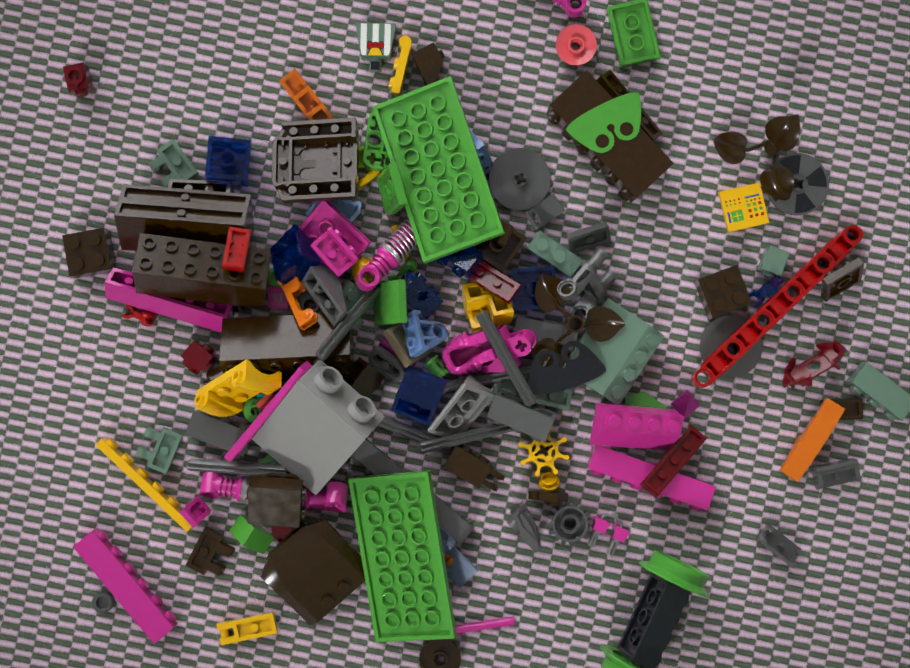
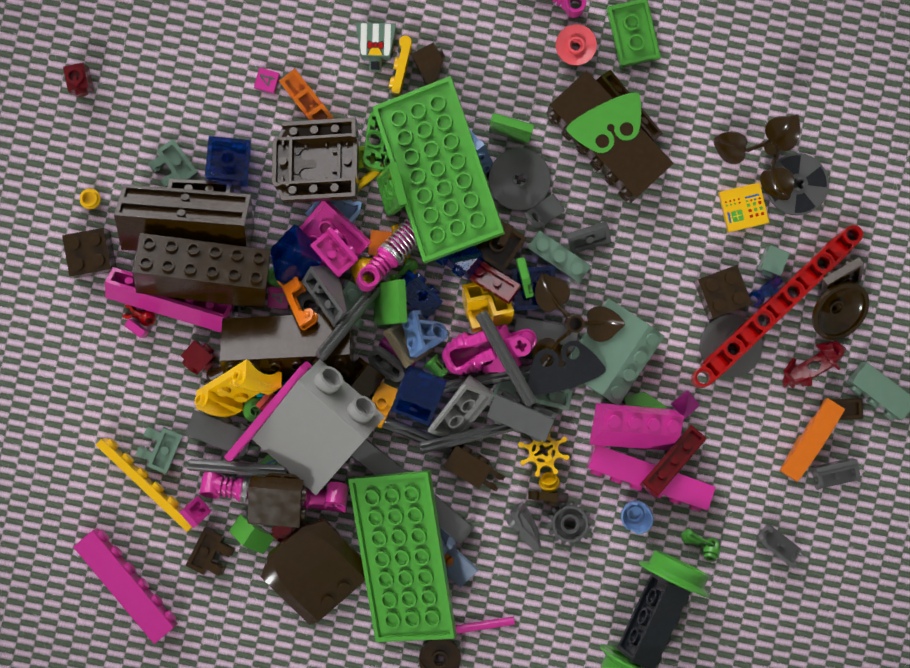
(90, 198): none -> yellow plate
(103, 601): dark grey tile -> none
(136, 328): none -> dark pink tile
(236, 249): red plate -> none
(247, 628): yellow plate -> none
(266, 80): none -> dark pink tile
(377, 238): none -> orange brick
(384, 400): none -> light orange plate
(510, 128): none -> bright green tile
(525, 277): none -> bright green tile
(586, 278): dark grey connector -> none
(618, 532): piece -> none
(637, 517): none -> medium blue hair
(709, 551): none -> bright green piece
(840, 311): none -> dark brown dish

